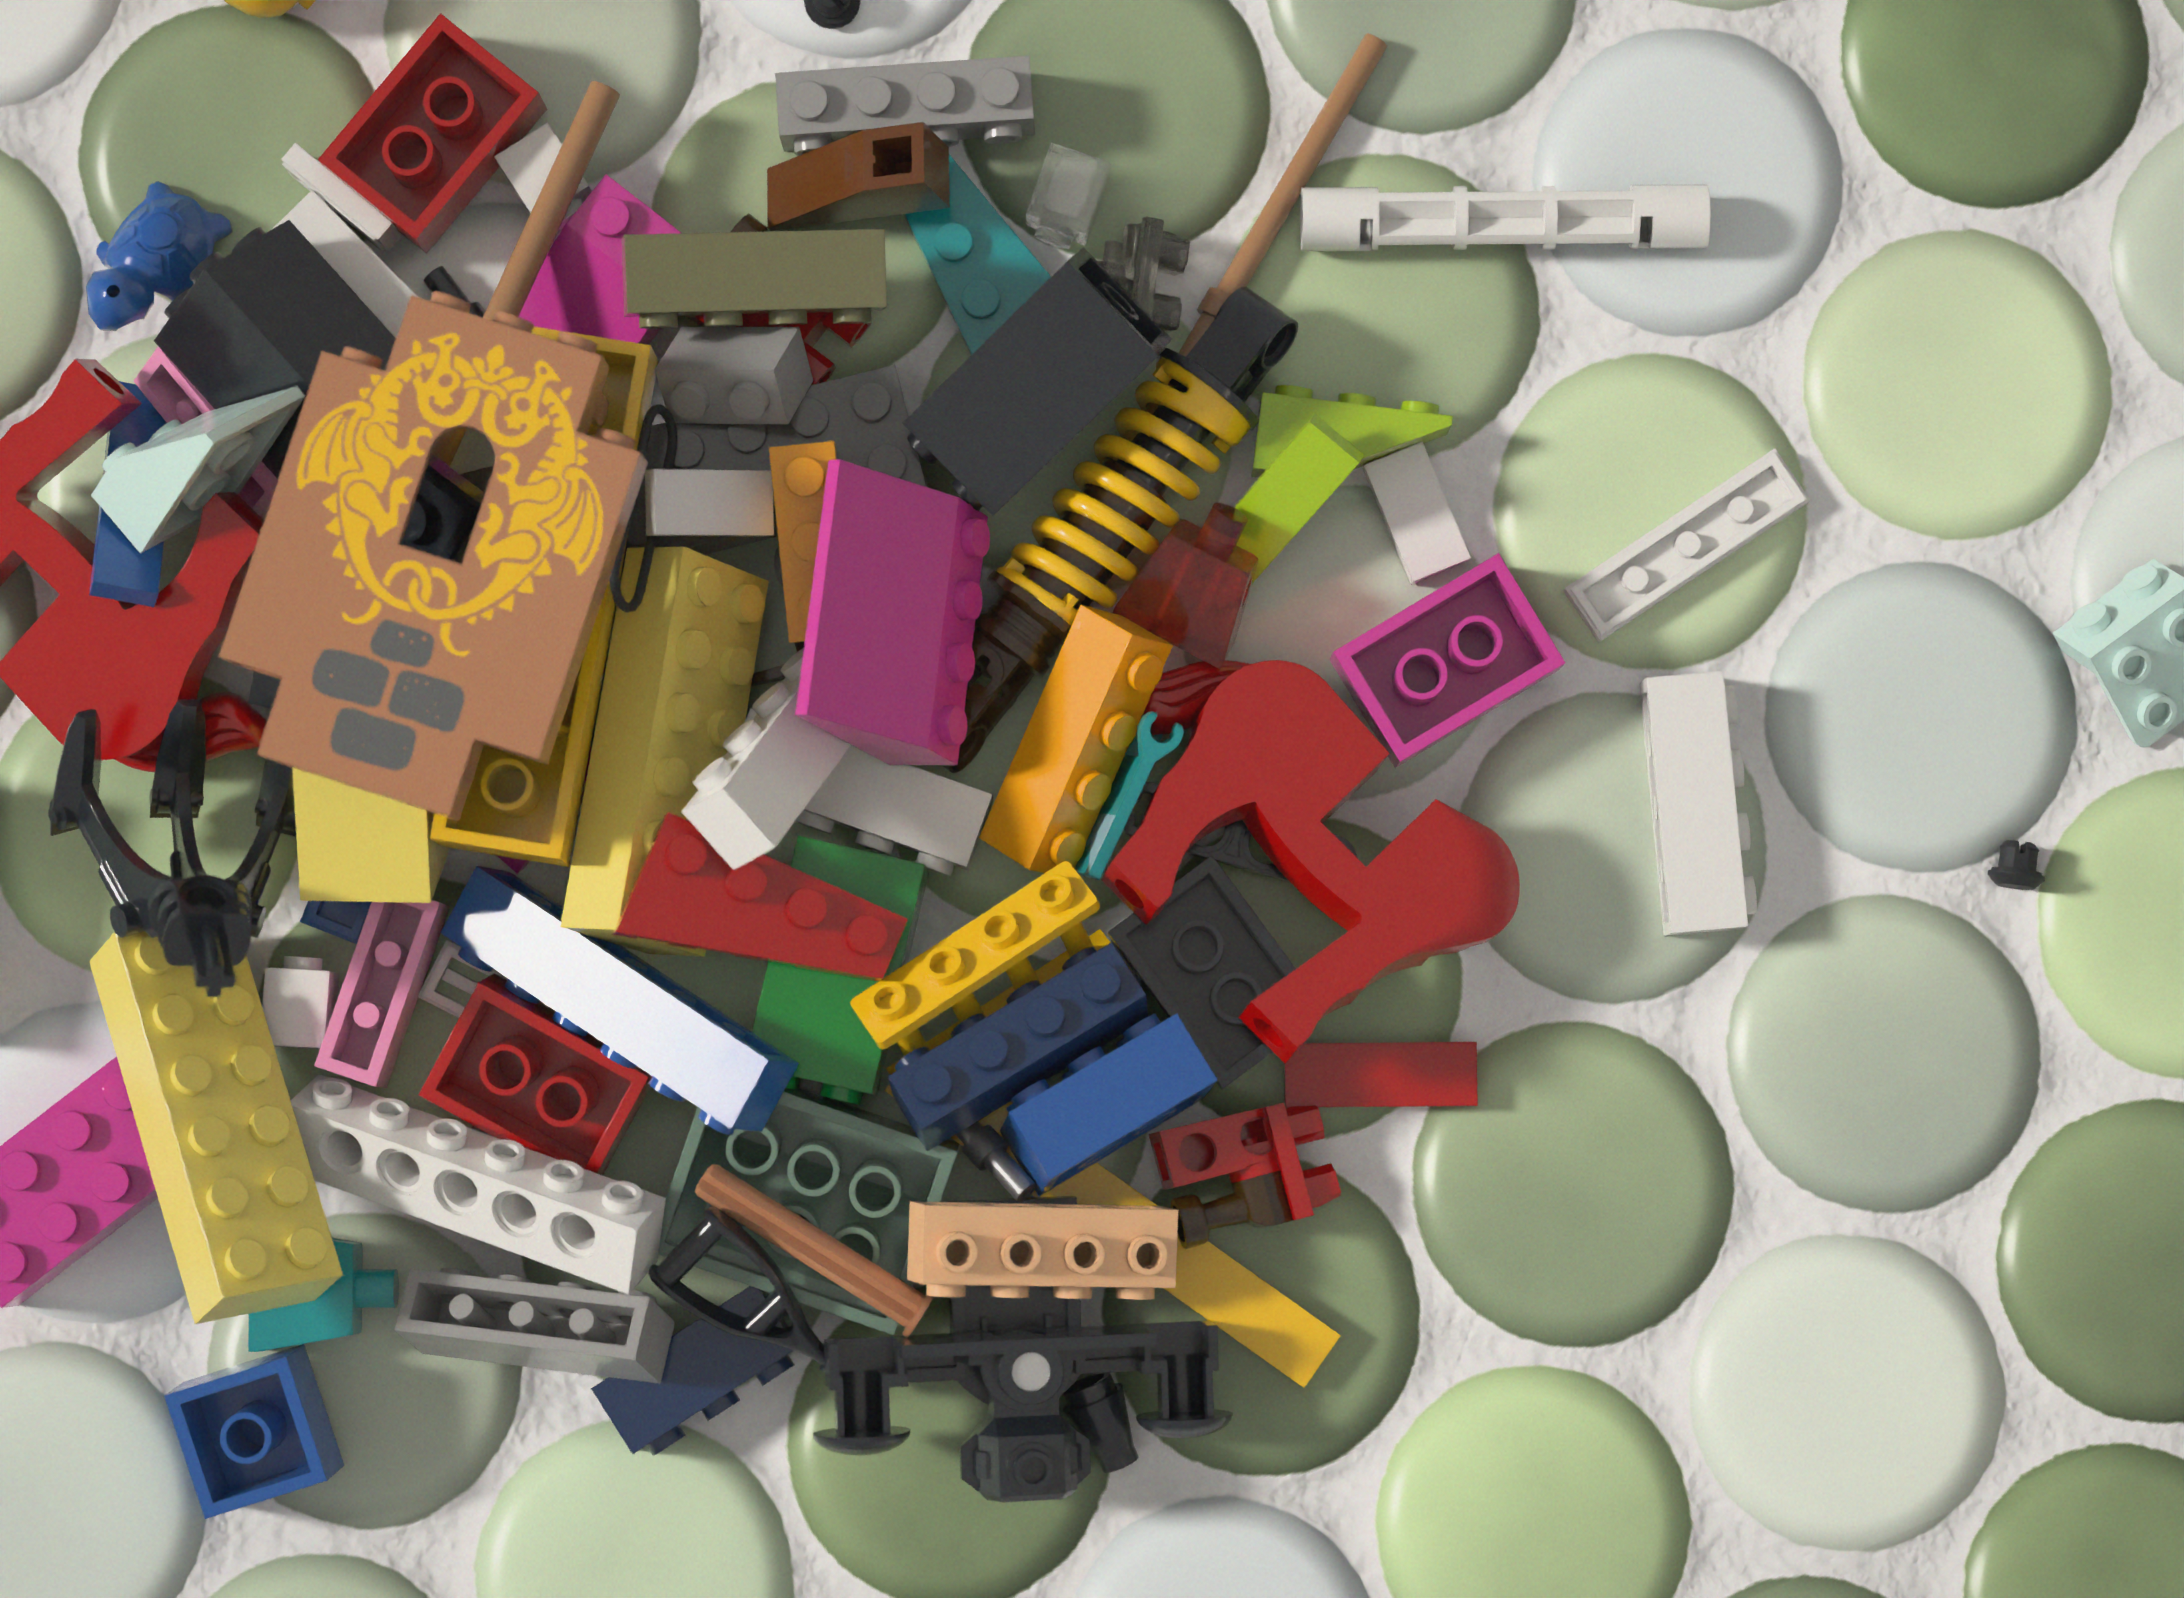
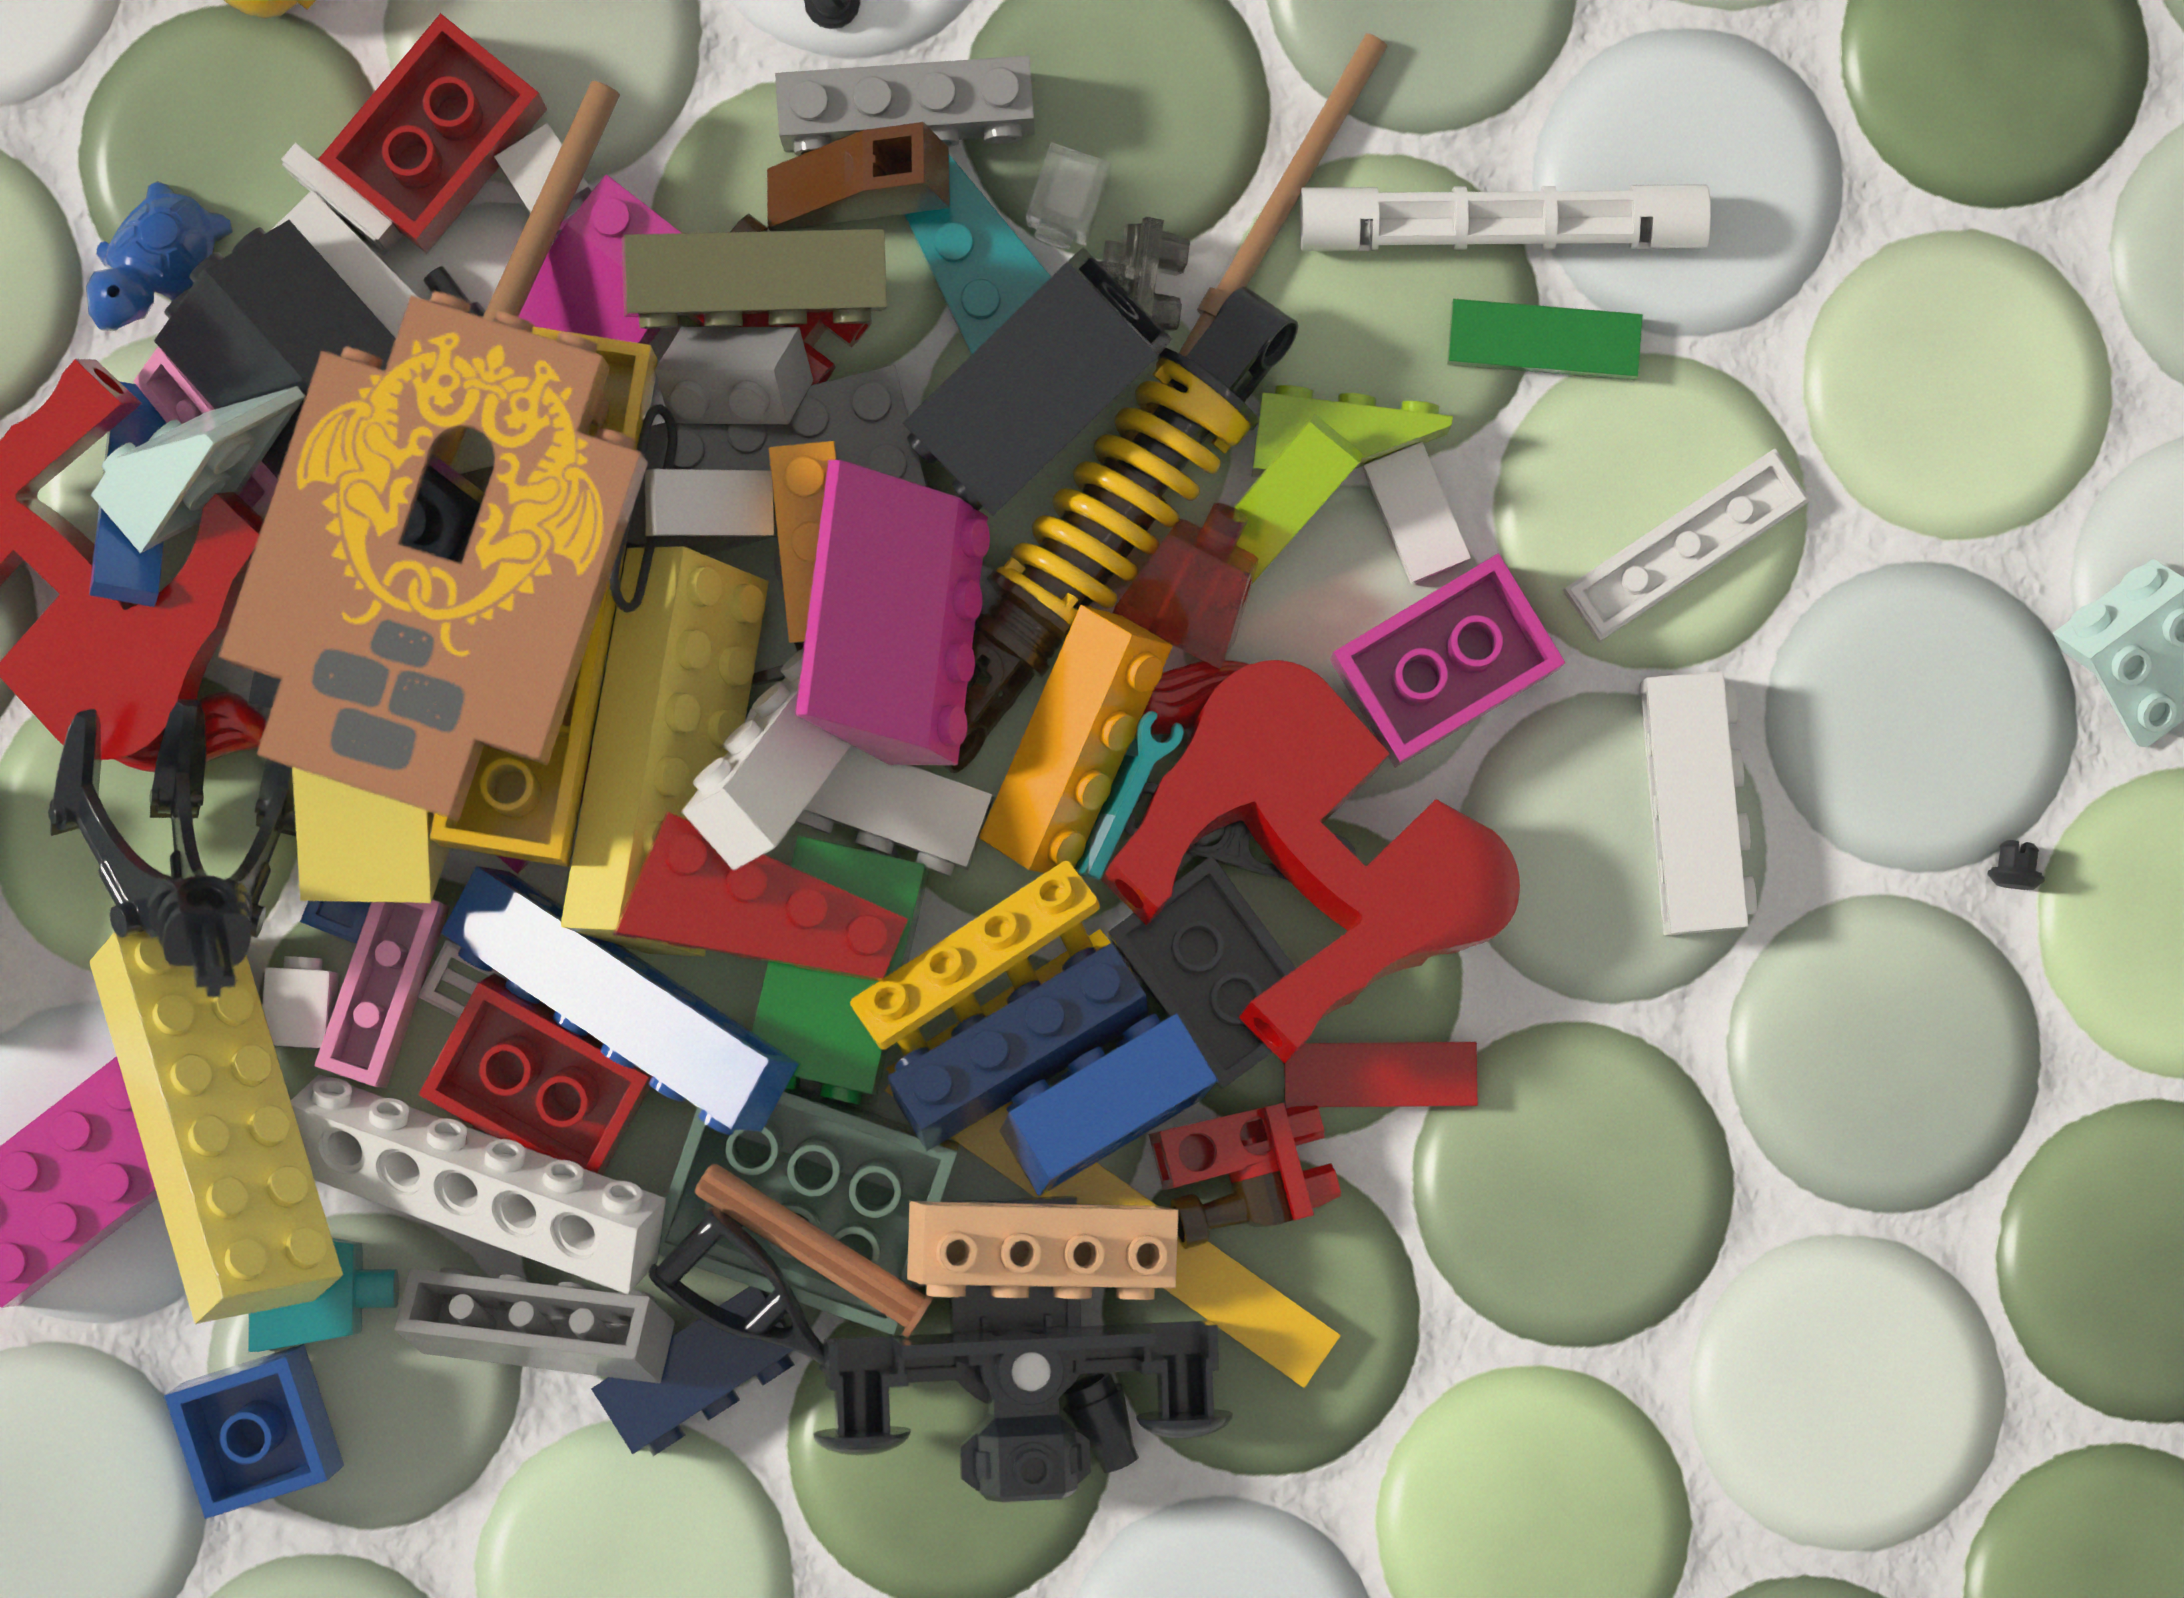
(988, 1151): flat silver bar -> none
(1544, 339): none -> green tile

